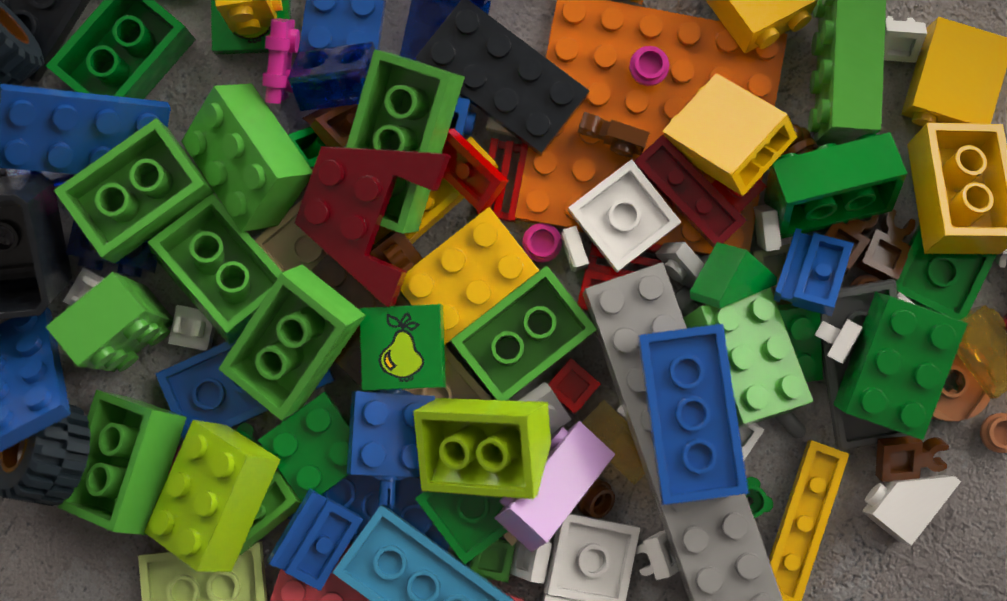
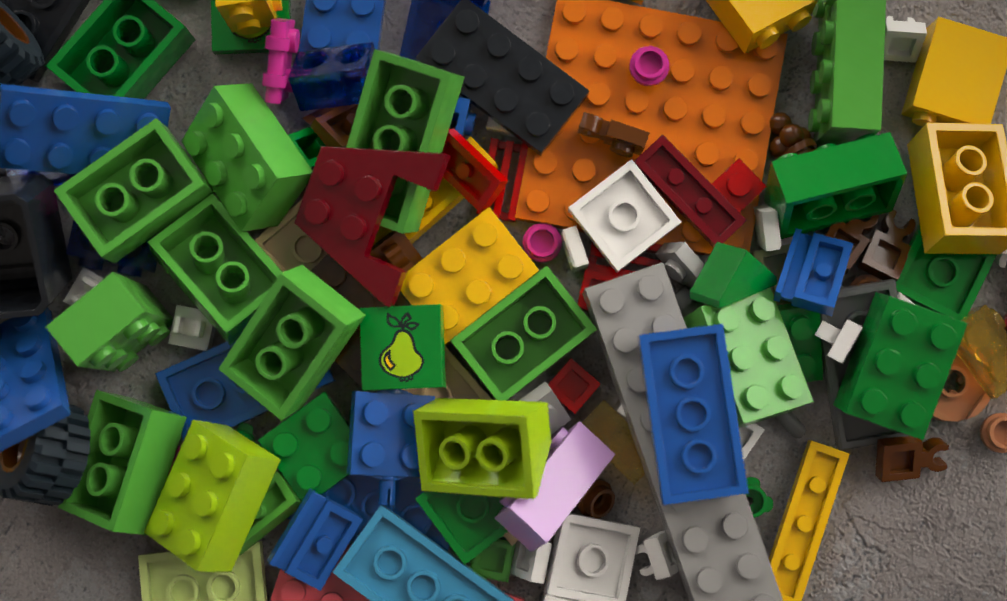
(730, 133): yellow brick -> none
(908, 505): white slope -> none

